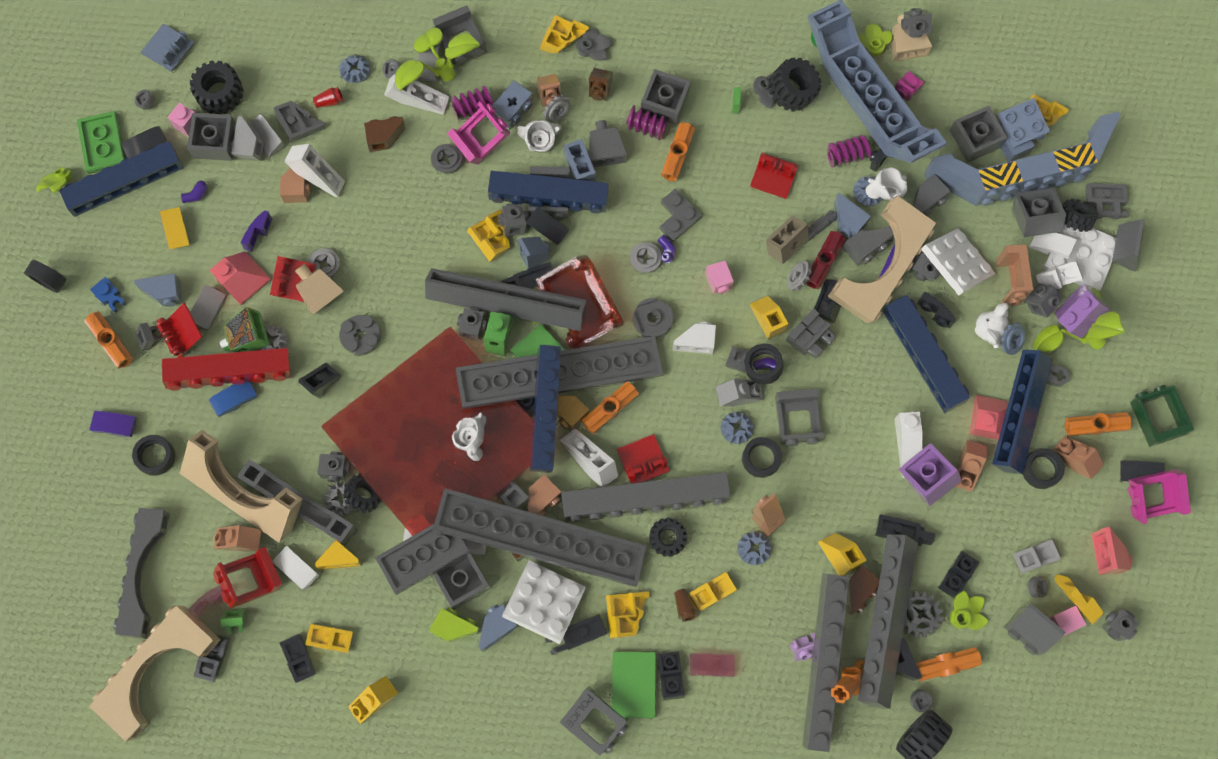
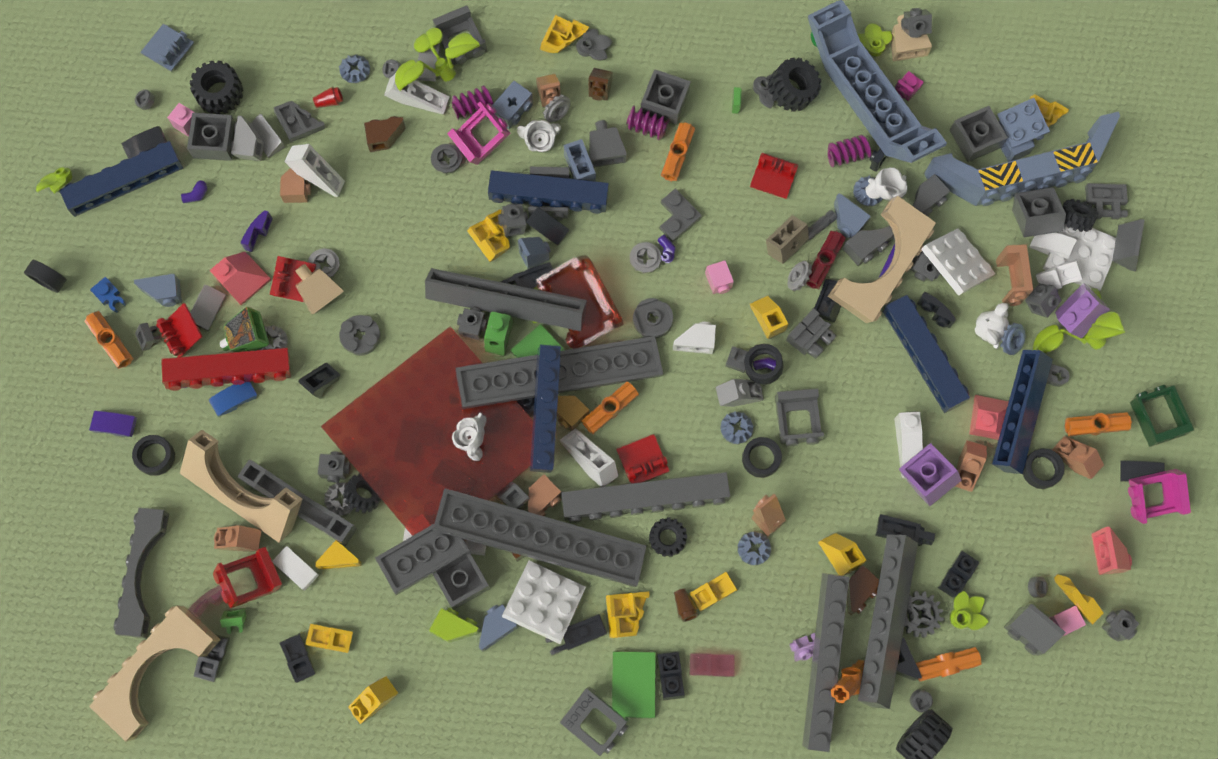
(101, 141): bright green tile -> none
(174, 228): yellow slope -> none
(1036, 556): light grey slope -> none

